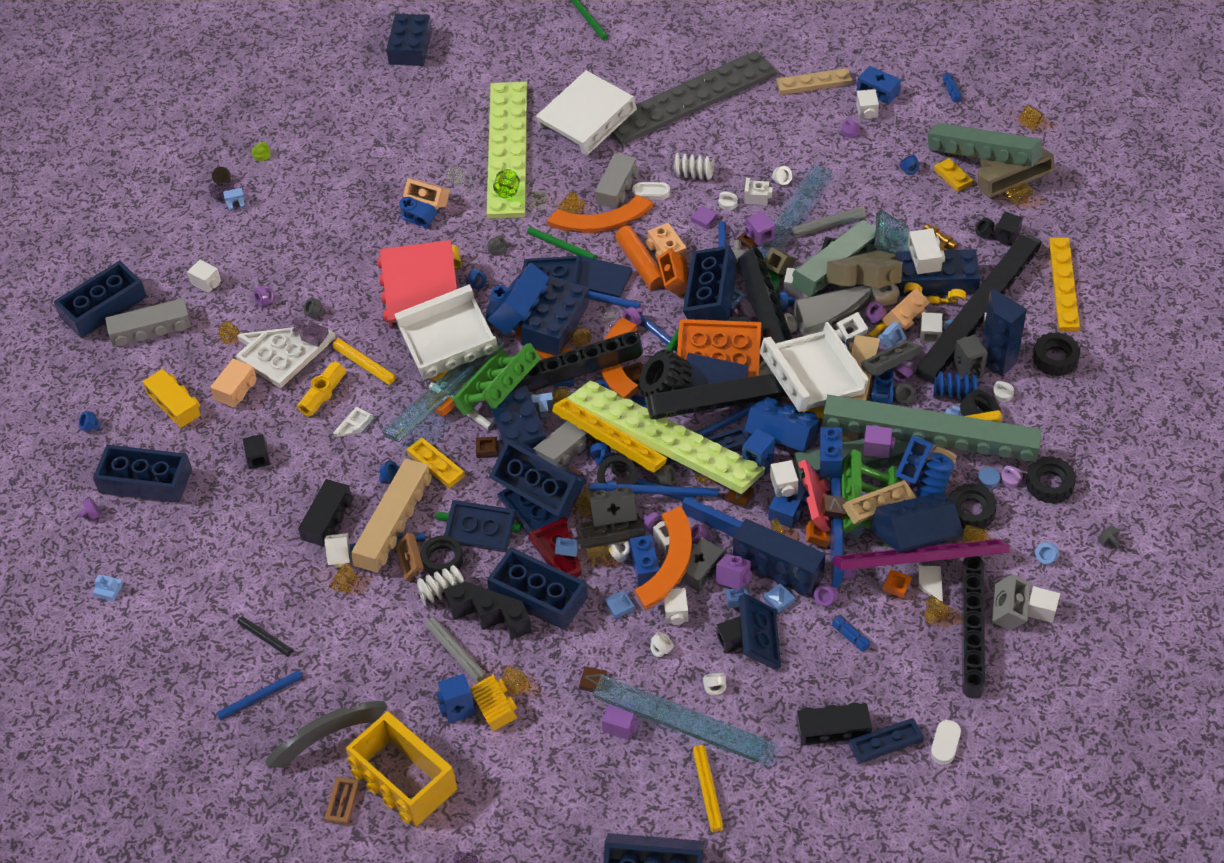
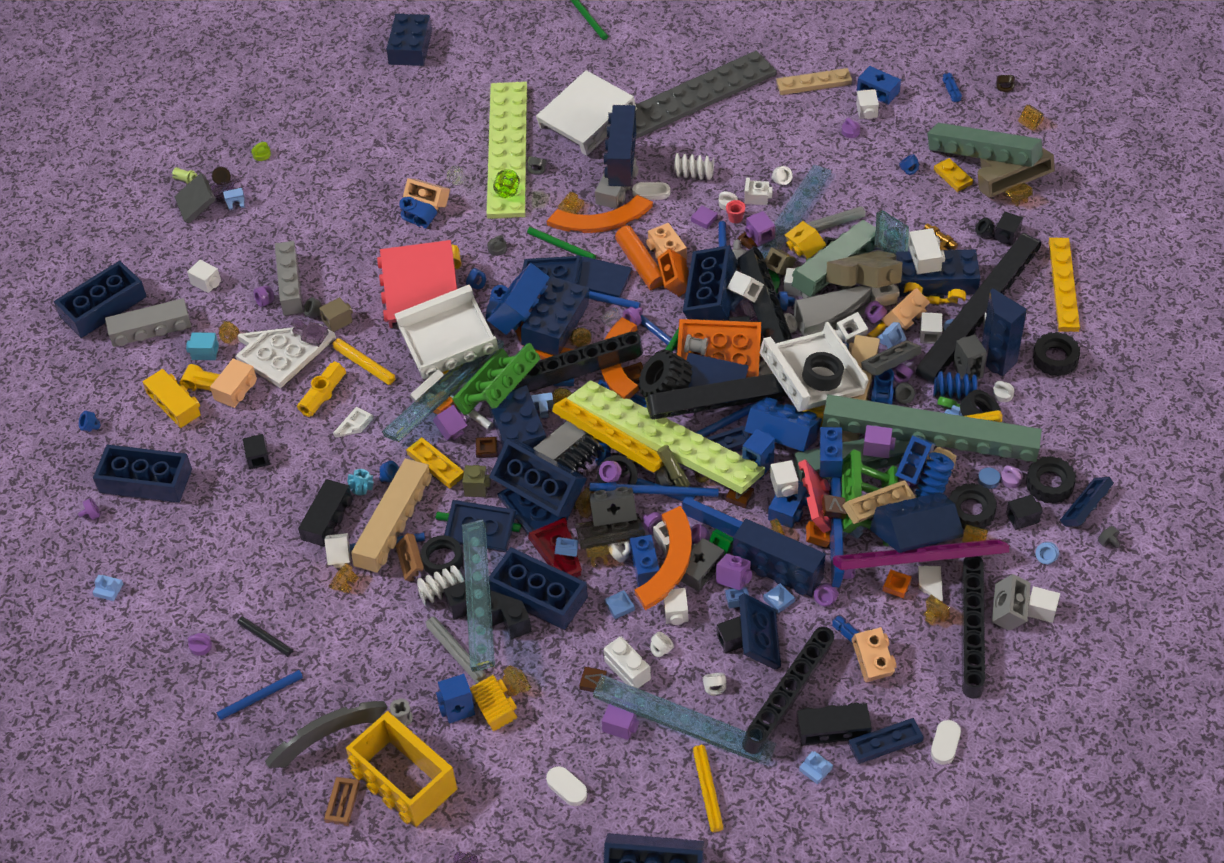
(183, 175): none -> yellowish green pin
(194, 198): none -> dark grey tile
(196, 377): none -> yellow piece
(199, 644): none -> medium lavender tile
(203, 346): none -> medium azure brick
(288, 278): none -> light grey brick
(336, 314): none -> dark tan brick
(360, 481): none -> medium azure gear
(401, 710): none -> light grey bush
(426, 385): none -> white tile
(451, 423): none -> medium lavender brick
(475, 481): none -> olive brick
(478, 596): none -> clear light blue tile
(537, 162): none -> dark grey tile
(566, 786): none -> white tile
(581, 454): none -> black piece
(610, 471): none -> medium lavender tile
(620, 145): none -> dark blue brick
(627, 663): none -> white brick
(671, 464): none -> olive piece
(696, 345): none -> light grey bush
(722, 540): none -> green tile
(735, 211): none -> coral piece
(745, 286): none -> white brick
(785, 697): none -> black beam
(804, 240): none -> yellow brick
(815, 767): none -> light blue tile
(825, 360): none -> black tyre
(873, 654): none -> light nougat brick
(946, 402): none -> bright green piece
(1005, 79): none -> dark brown tile
(1024, 512): none -> black brick
(1087, 501): none -> dark blue plate

